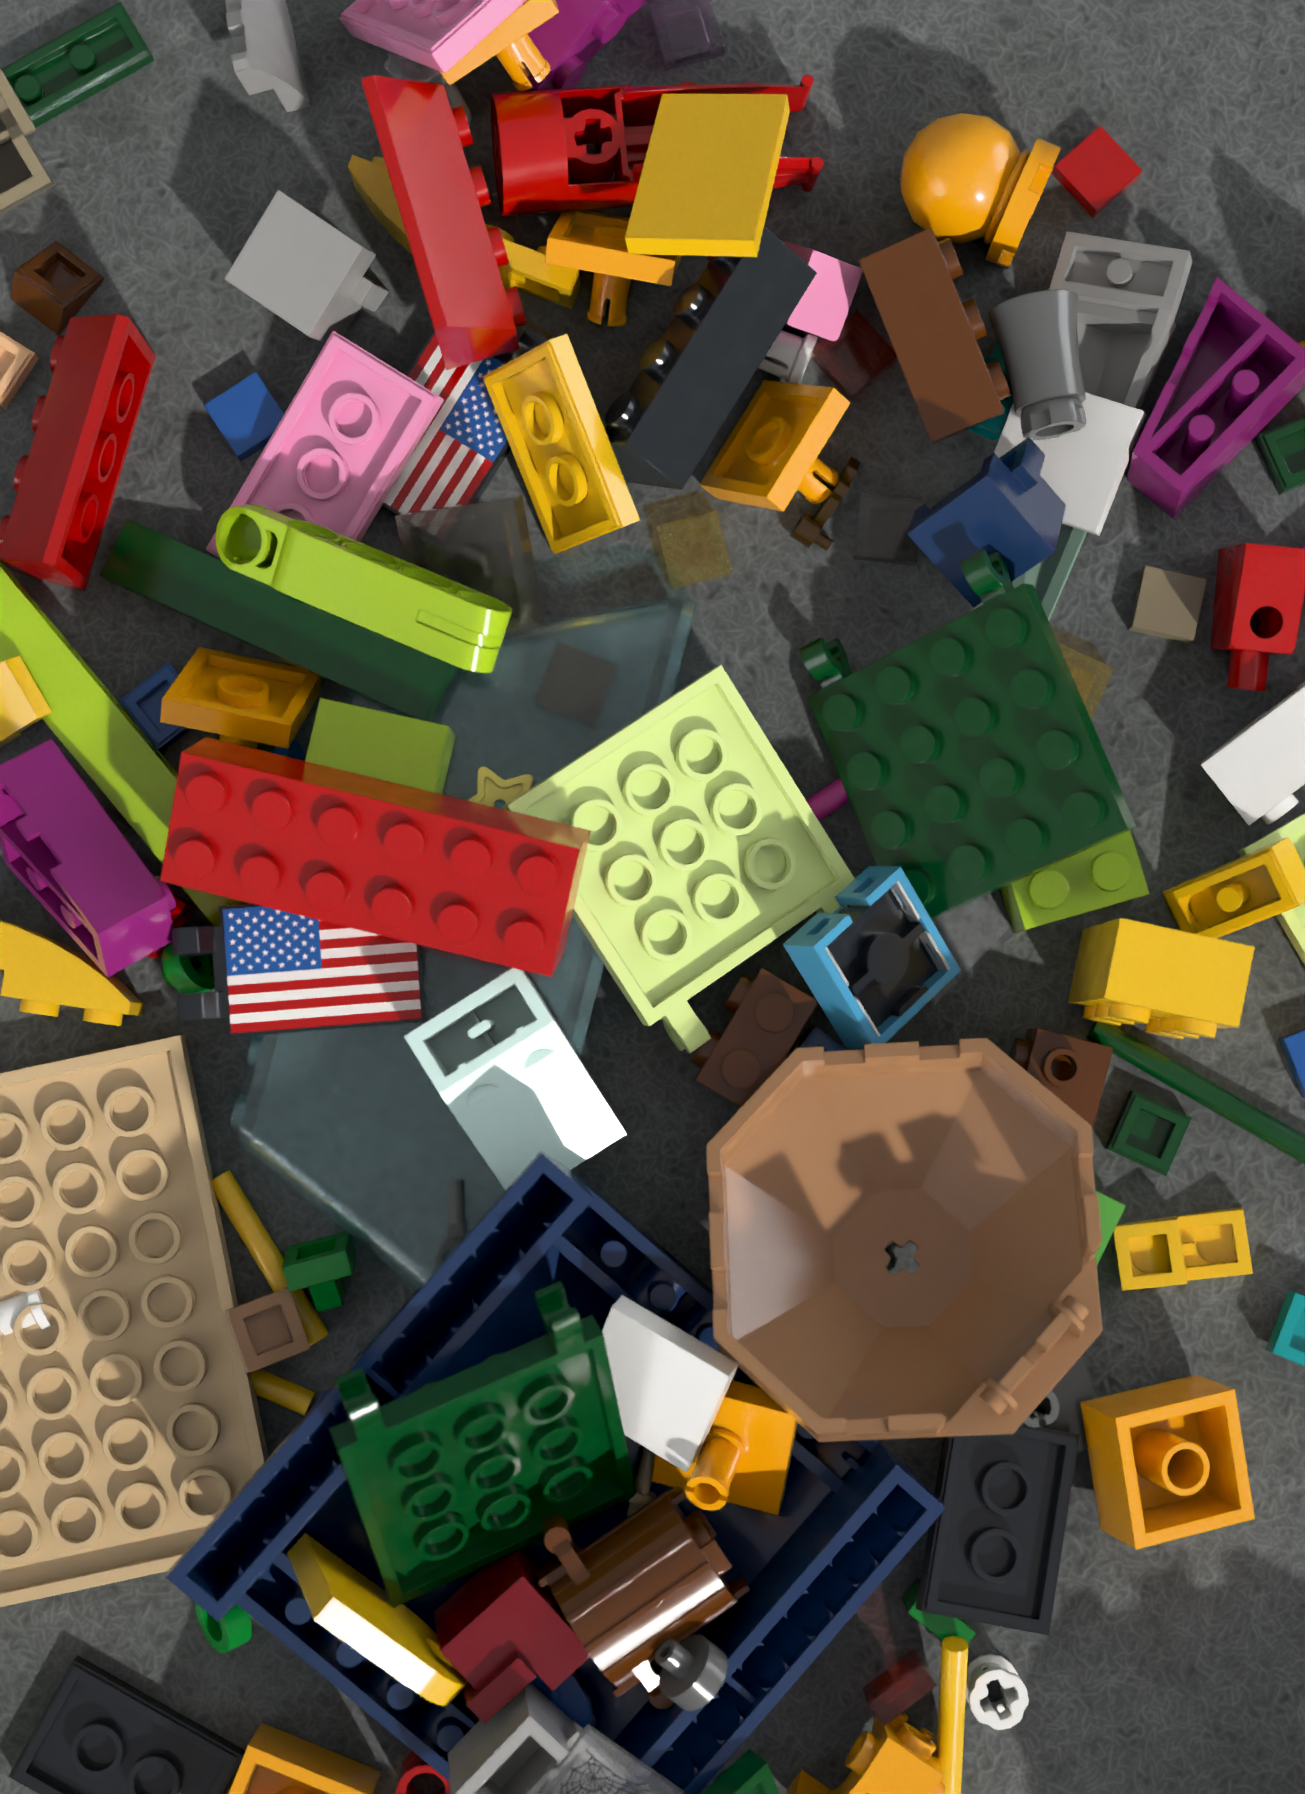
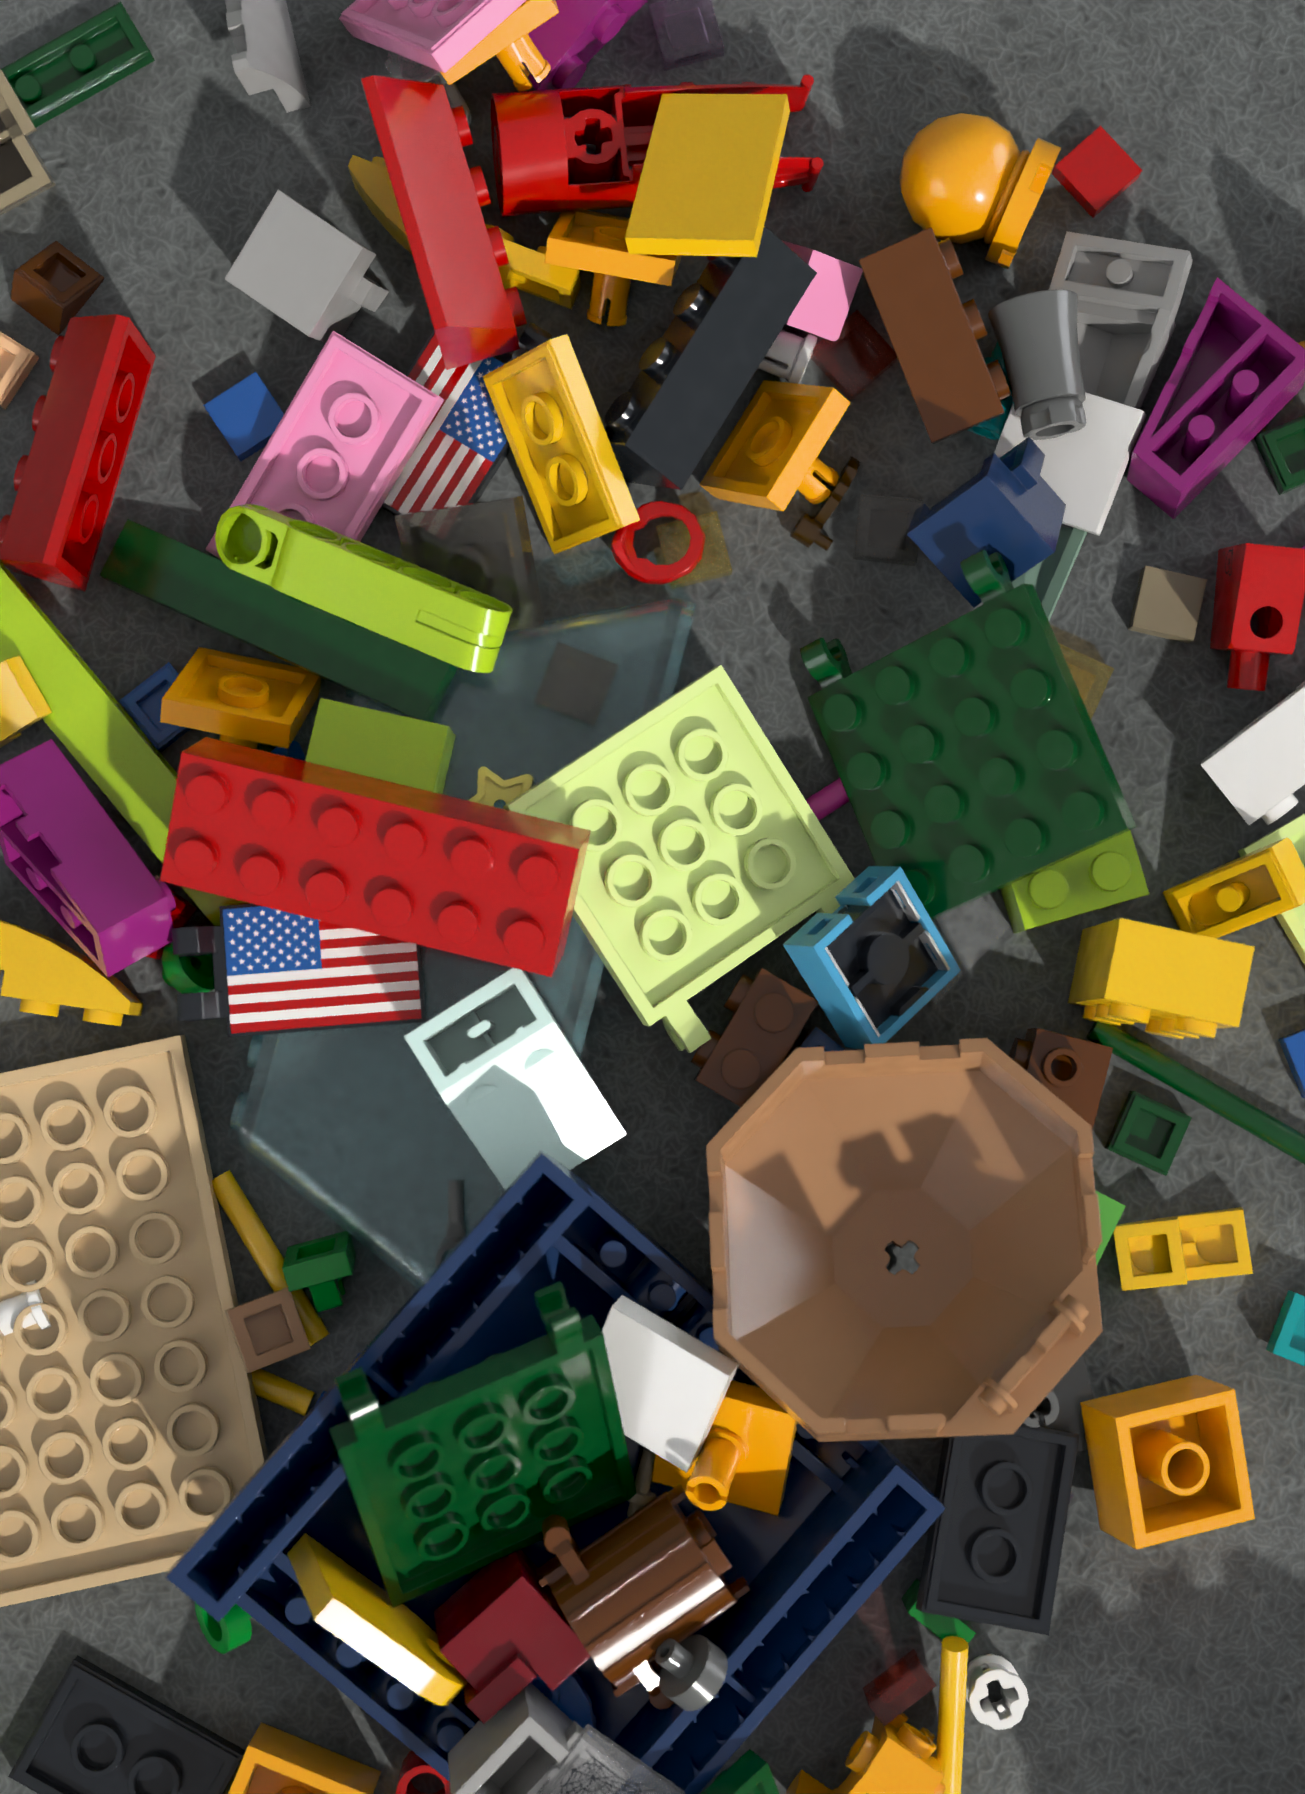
(643, 569): none -> red piece

